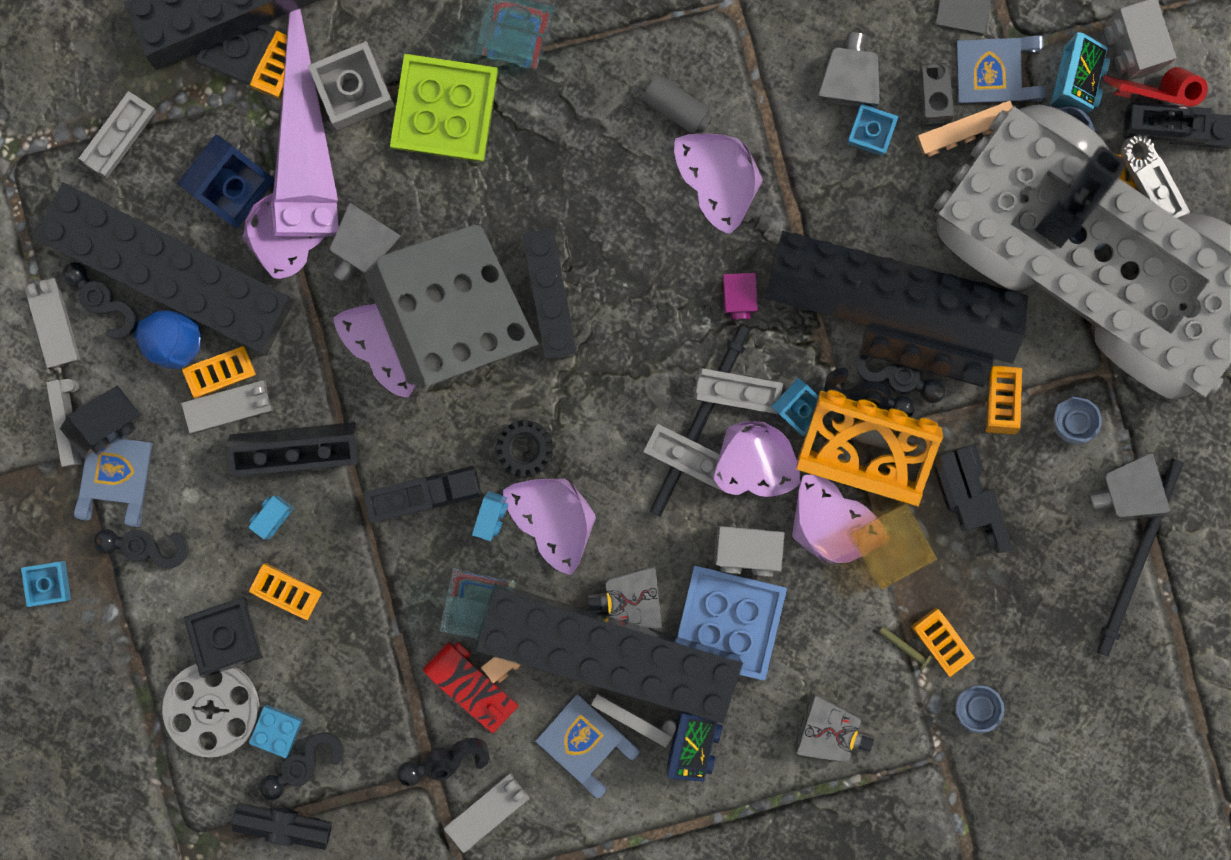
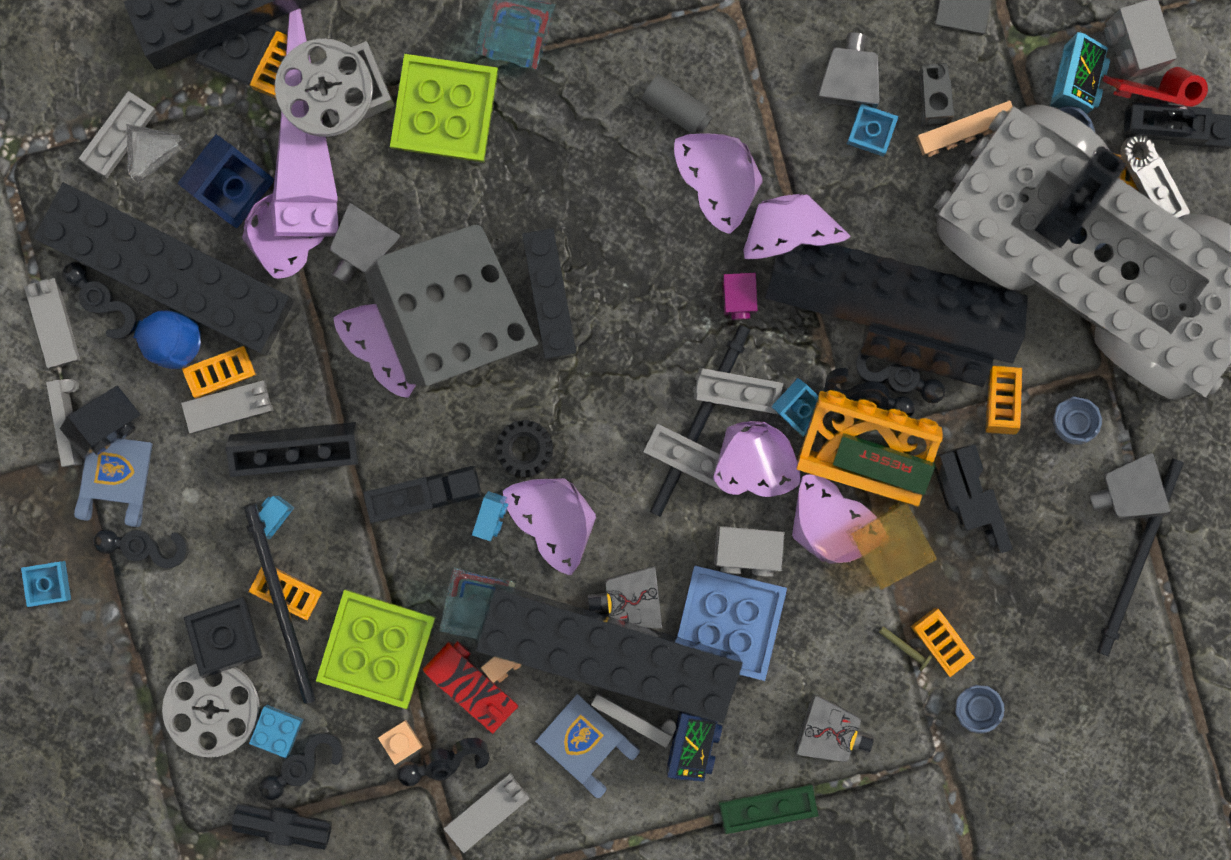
(150, 150): none -> clear slope
(256, 527): none -> black bar
(312, 75): none -> light grey wedge
(375, 649): none -> lime plate
(400, 742): none -> light nougat plate
(768, 808): none -> dark green tile
(793, 220): none -> lavender piece
(884, 464): none -> dark green tile
(992, 70): sand blue flag -> none

